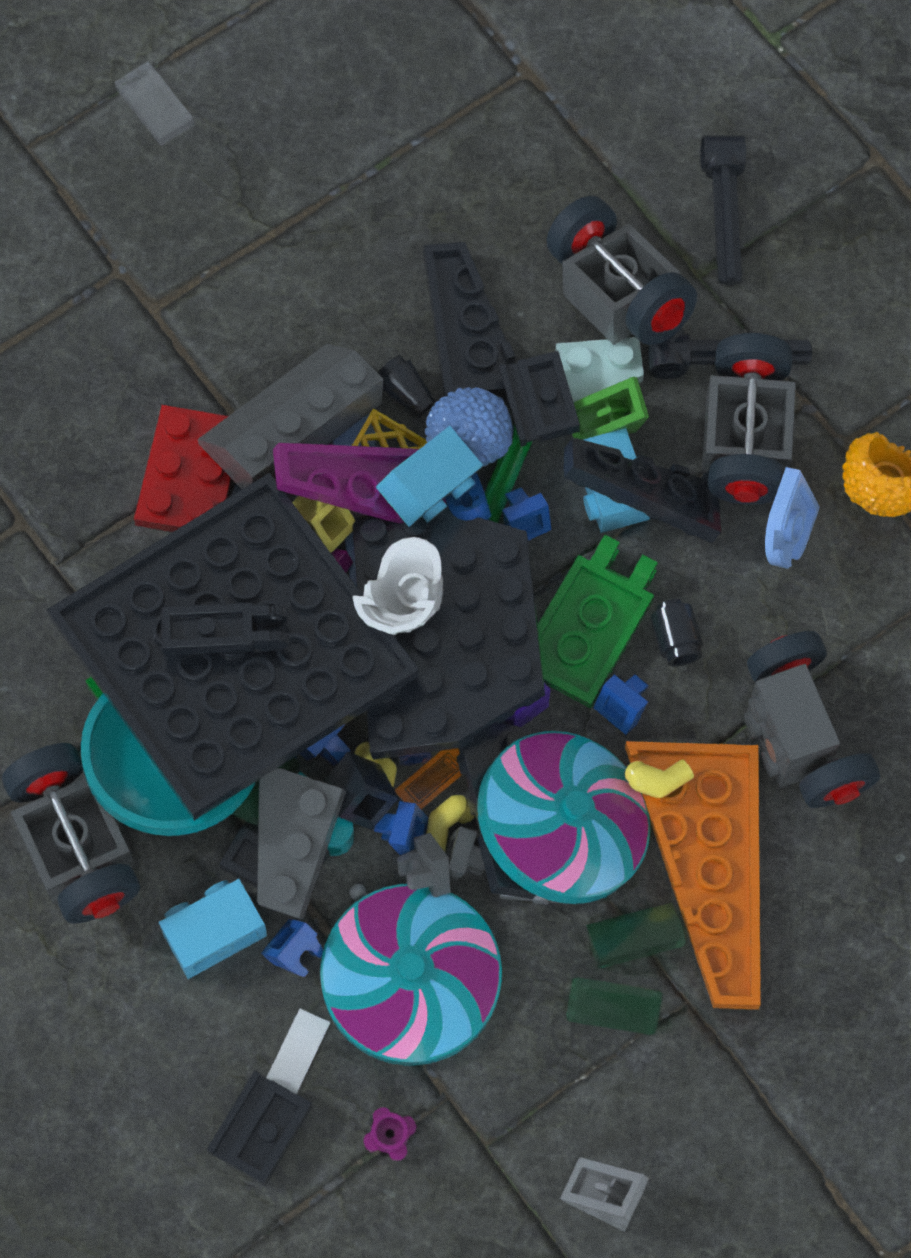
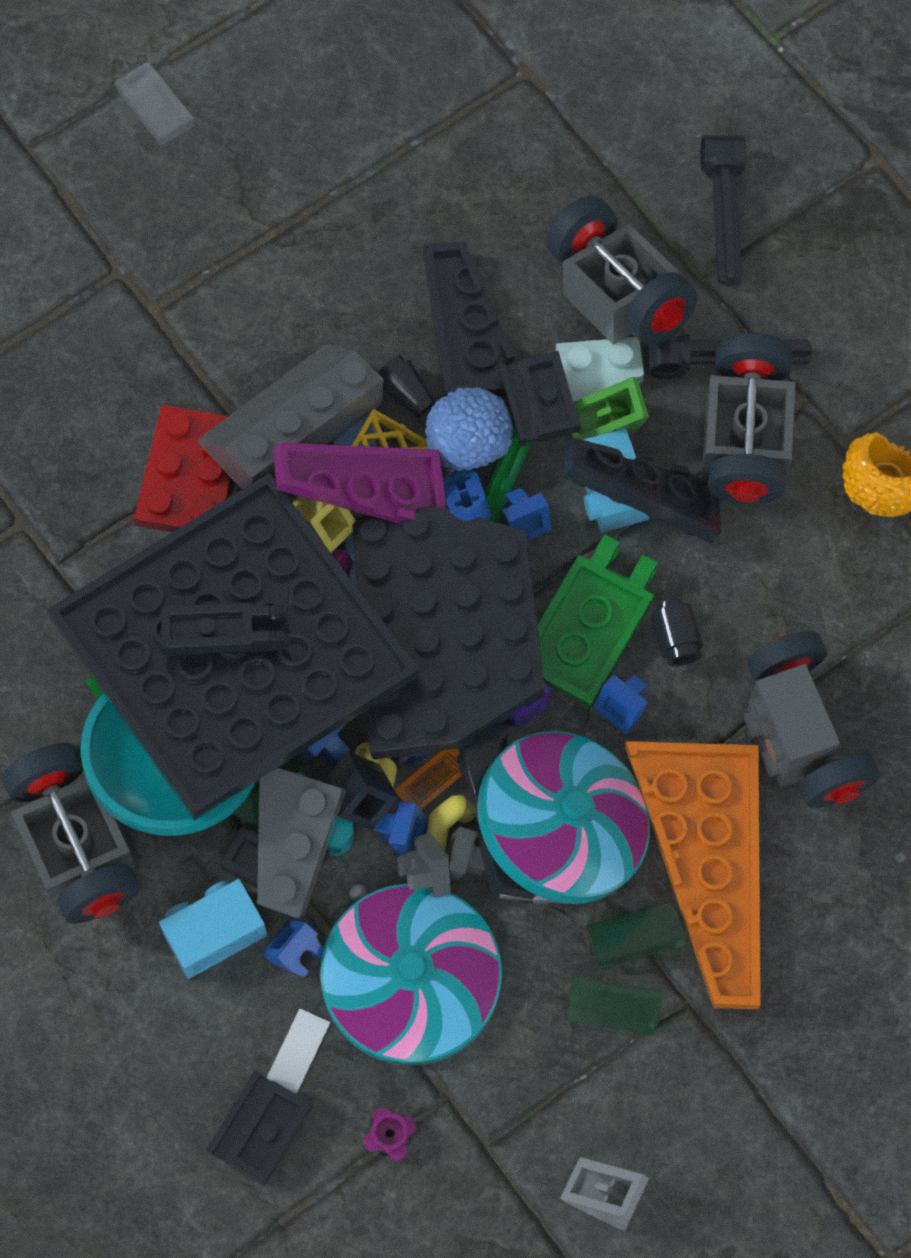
(406, 588): white helmet -> none
(429, 476): medium azure brick -> none
(656, 781): light yellow arm -> none
(790, 519): light blue tile -> none

